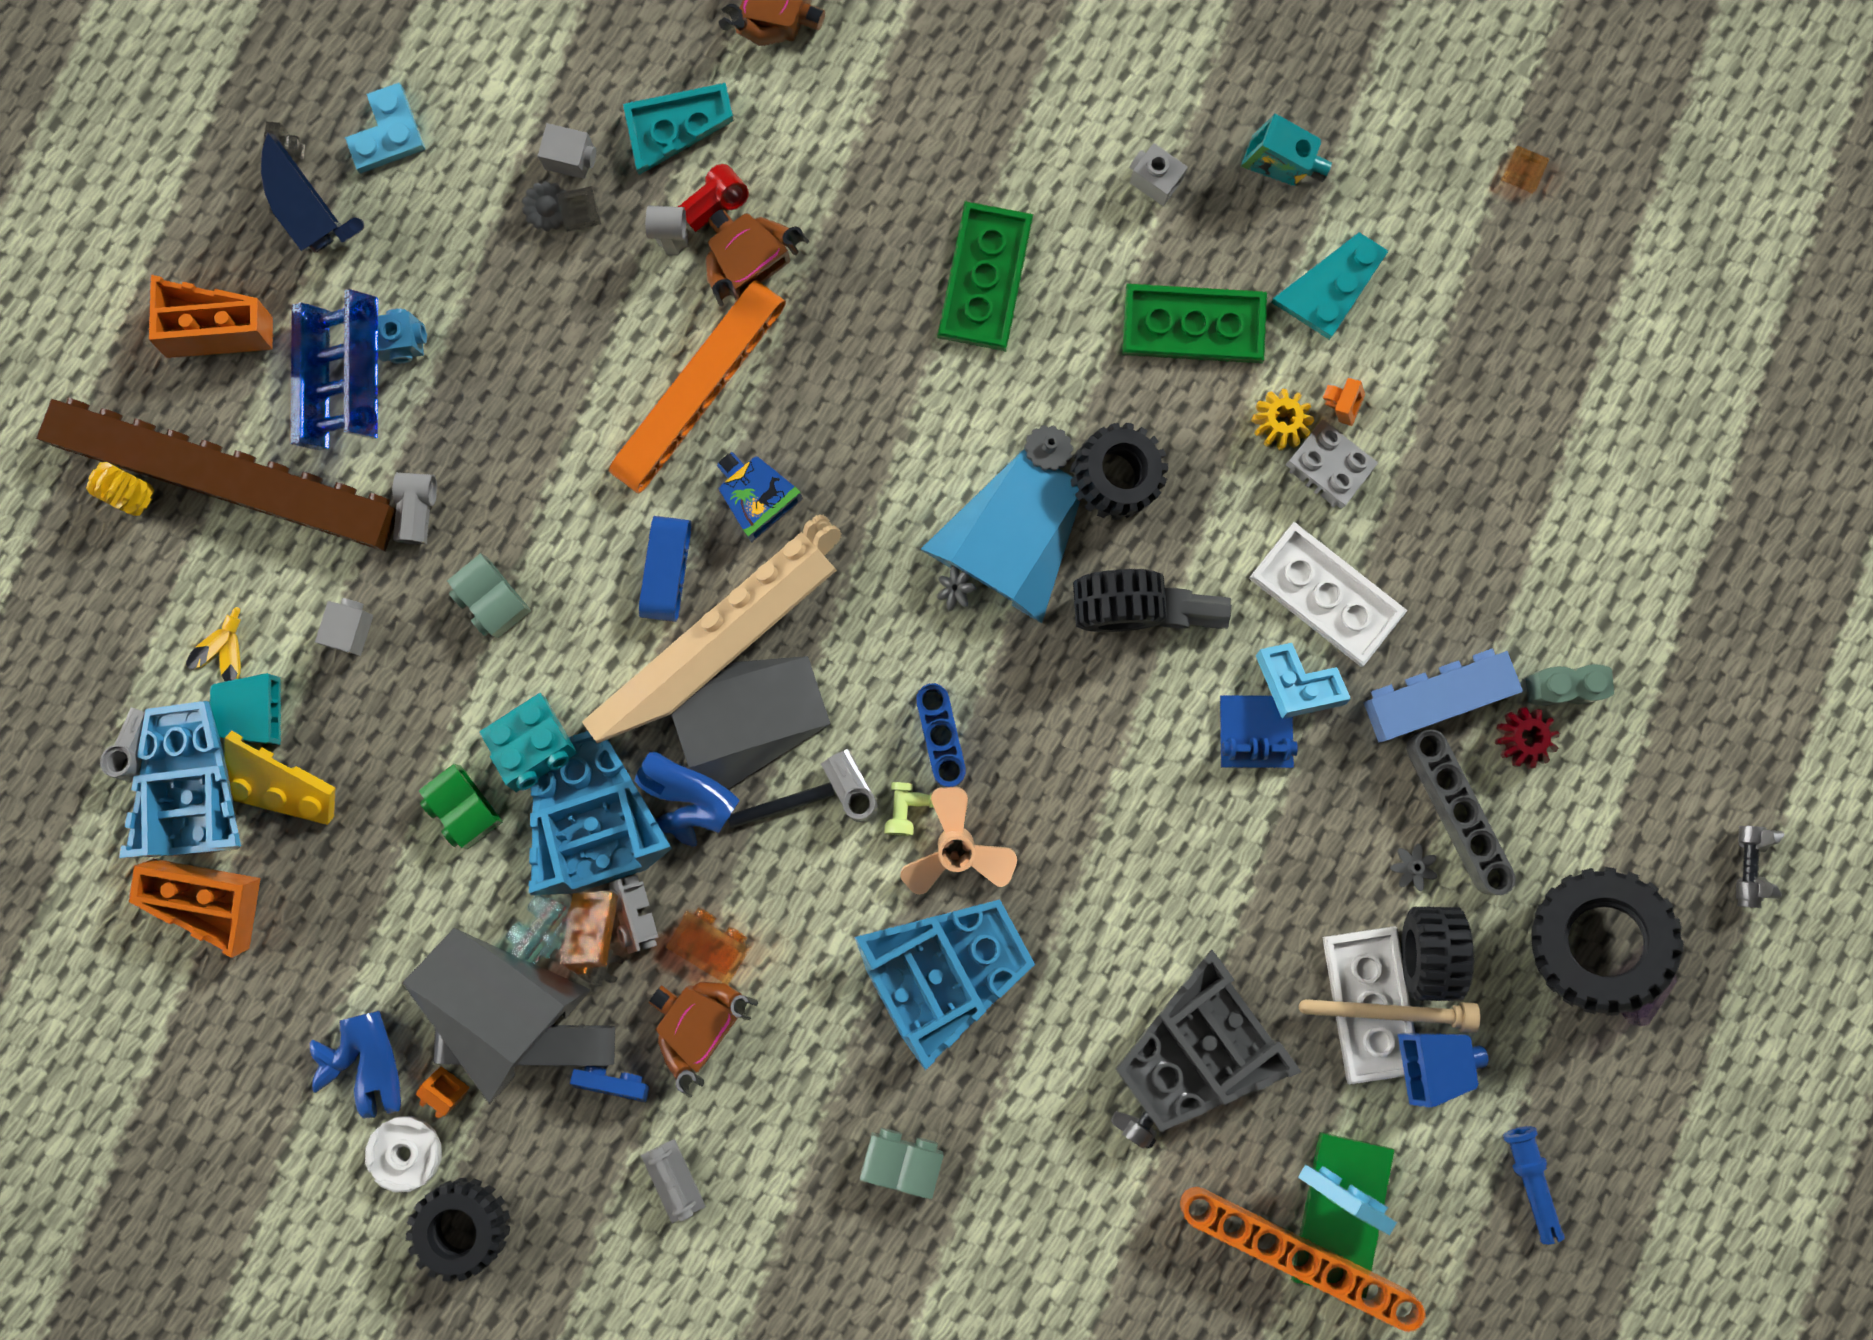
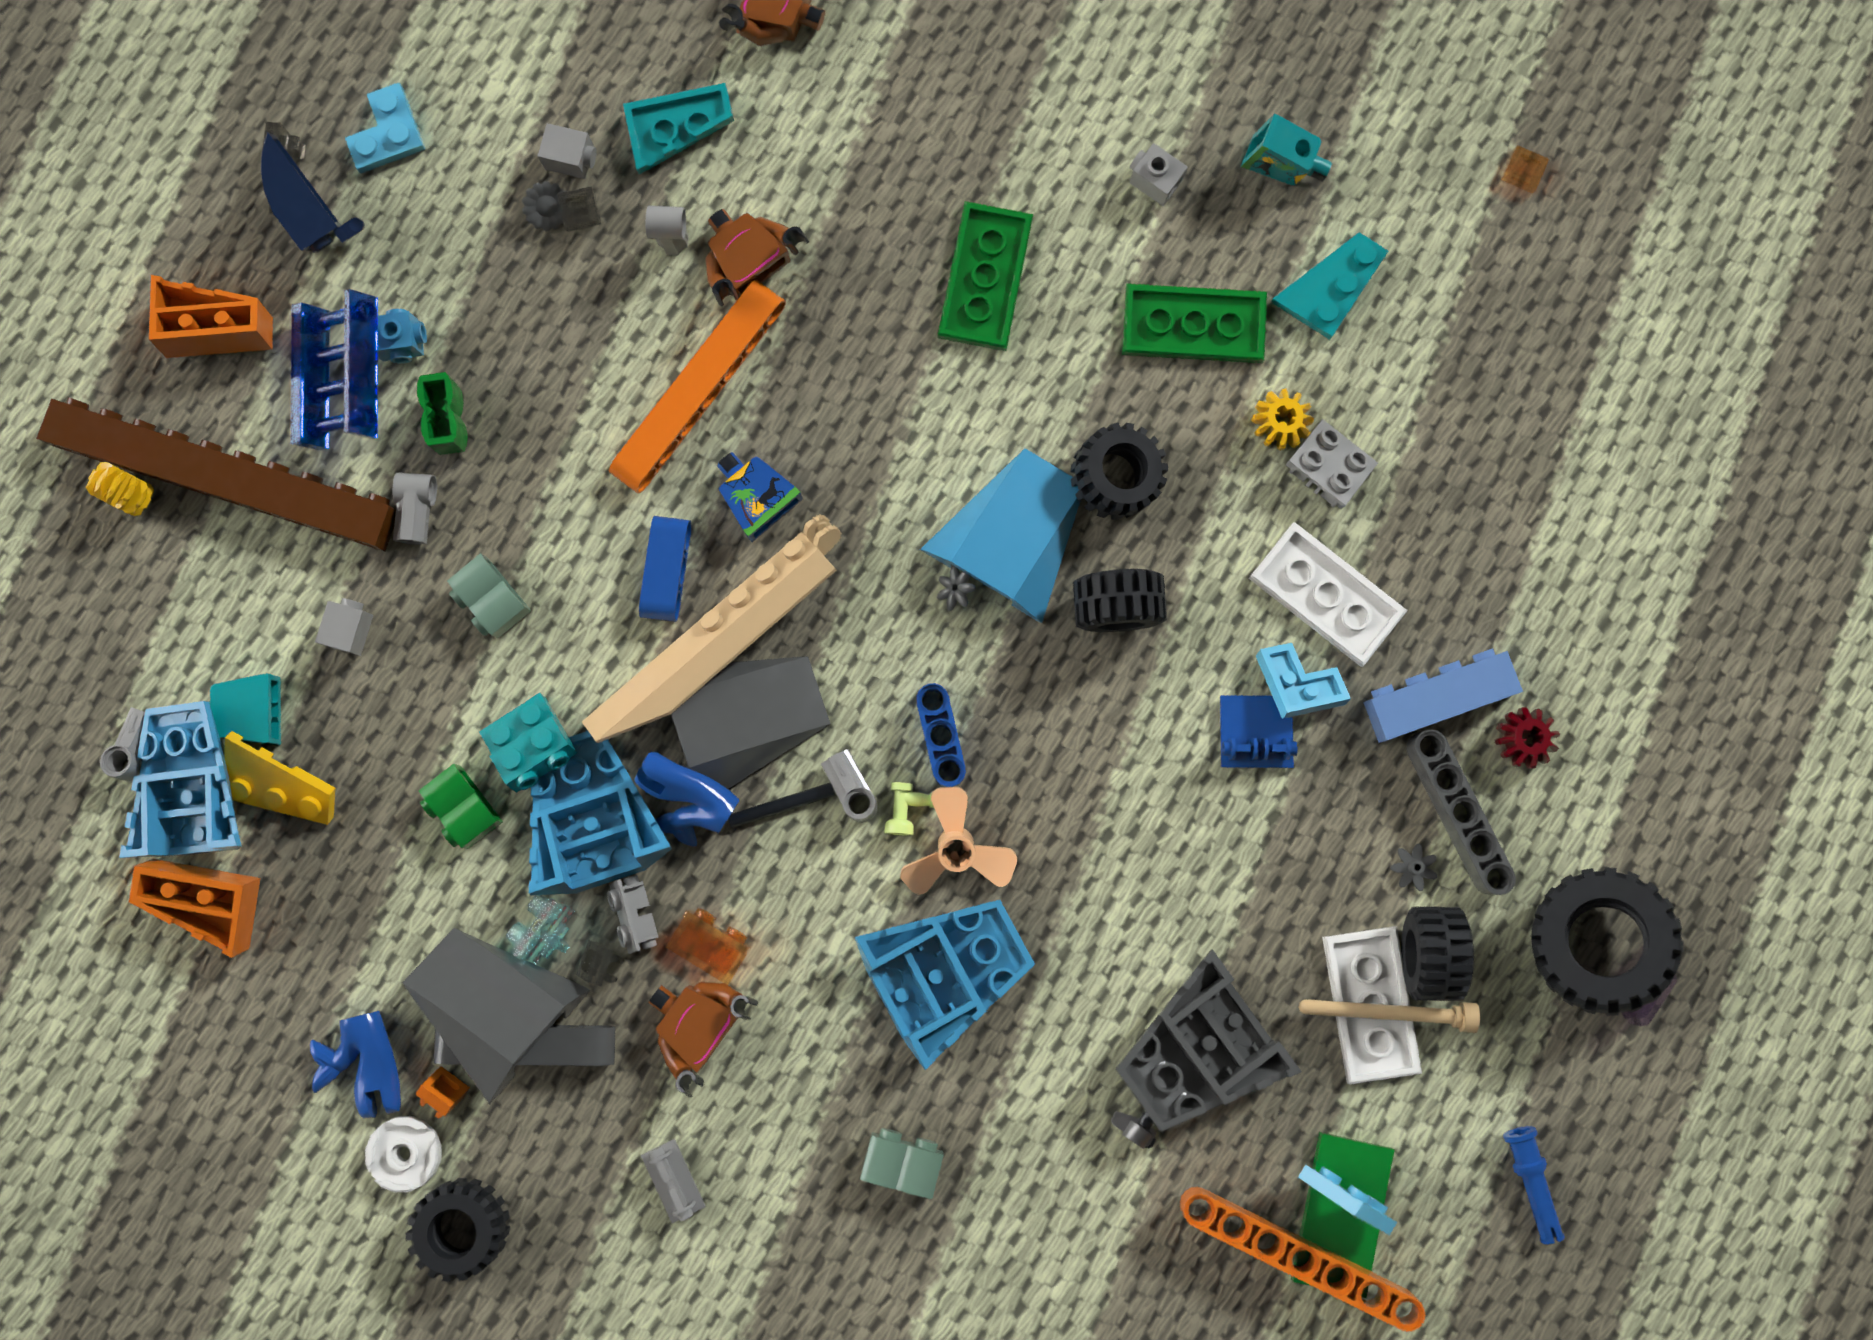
(220, 642): yellow piece -> none
(442, 409): none -> green brick
(588, 930): clear orange bracket -> none
(594, 1079): blue plate -> none
(721, 191): red piece -> none
(1048, 448): dark grey piece -> none
(1196, 610): dark grey piece -> none
(1345, 400): orange tile -> none
(1439, 1066): blue torso -> none
(1565, 684): sand green brick -> none
(1752, 888): flat silver piece -> none

